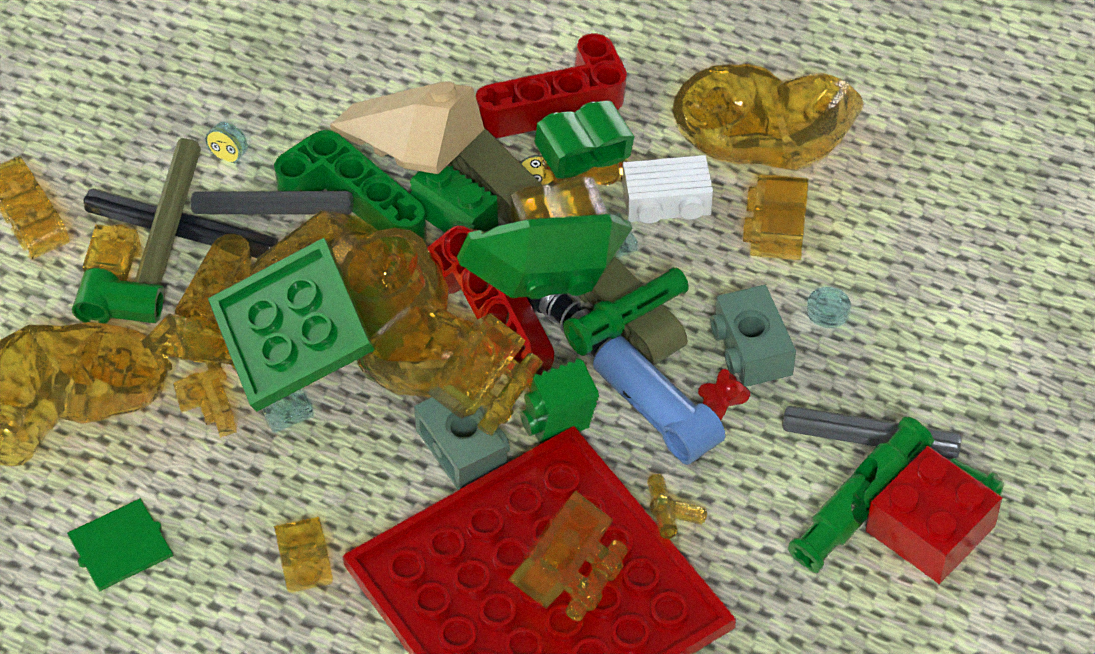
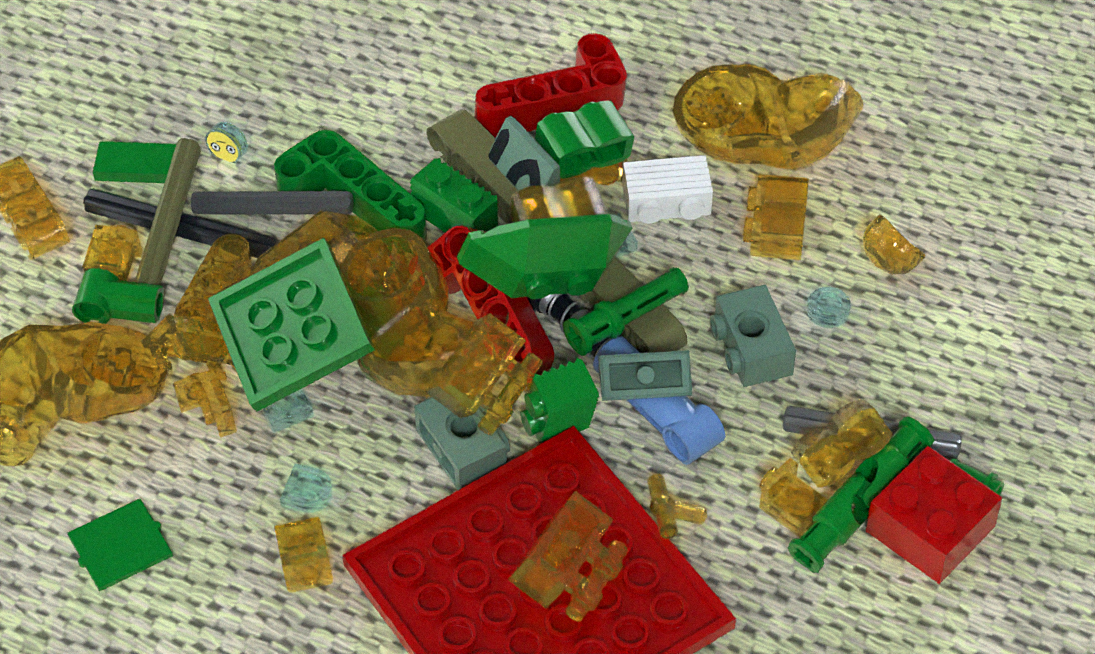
(133, 162): none -> green tile
(307, 490): none -> clear light blue tile
(415, 126): tan wedge -> none
(522, 157): none -> sand green slope
(645, 375): none -> sand green slope
(723, 393): red piece -> none
(789, 498): none -> clear yellow bracket
(851, 436): none -> clear yellow brick
(889, 248): none -> clear yellow hair

